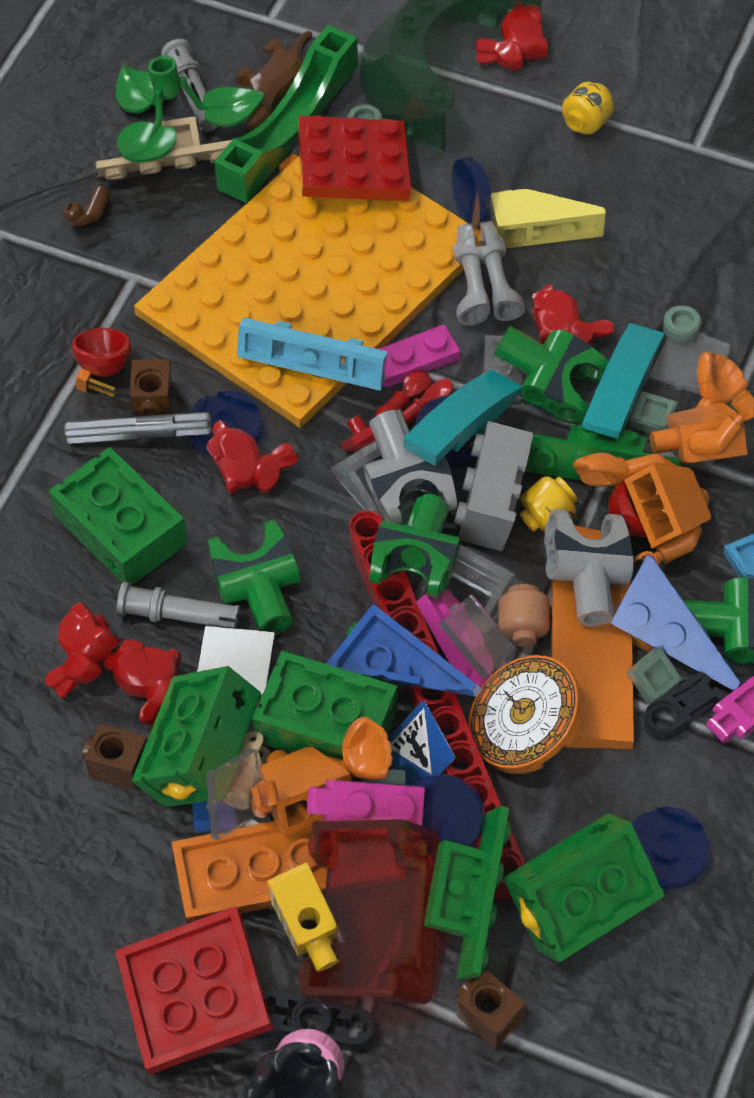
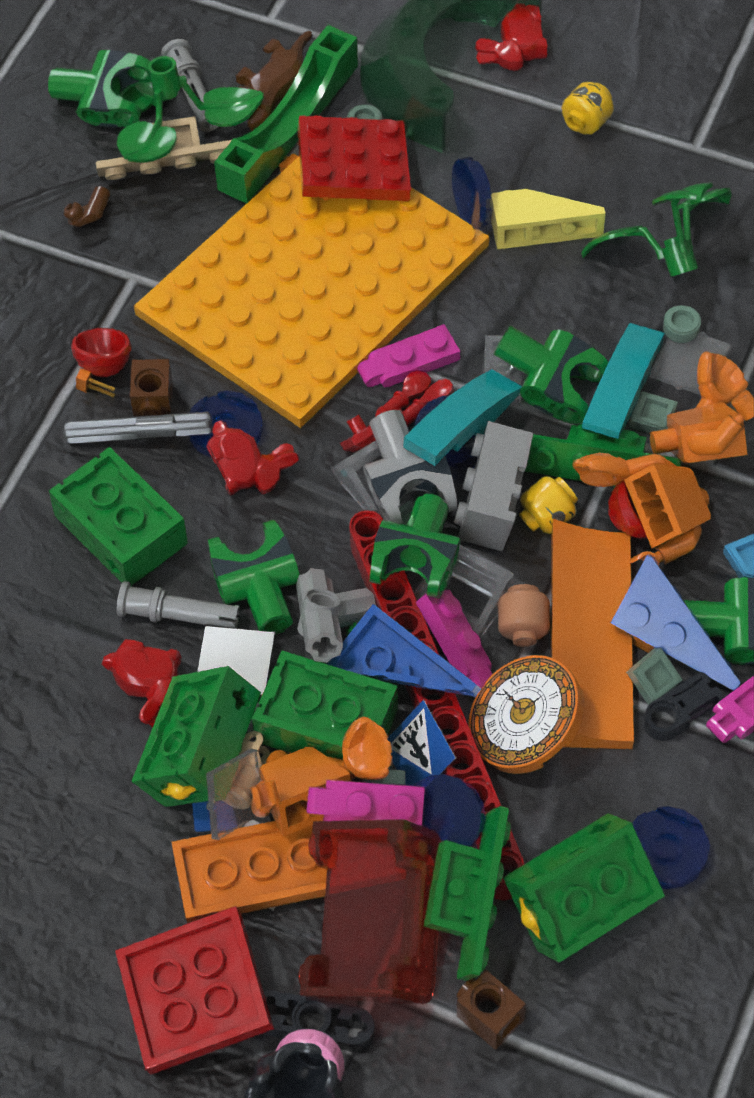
(86, 643): red animal -> none
(102, 88): none -> green connector
(108, 741): reddish brown brick -> none
(298, 900): yellow torso -> none
(312, 353): medium azure hinge -> none
(327, 612): none -> light grey piece
(475, 306): light grey piece -> none
(477, 636): clear piece -> none
(560, 311): red animal -> none
(589, 563): light grey connector -> none
(677, 250): none -> green plant

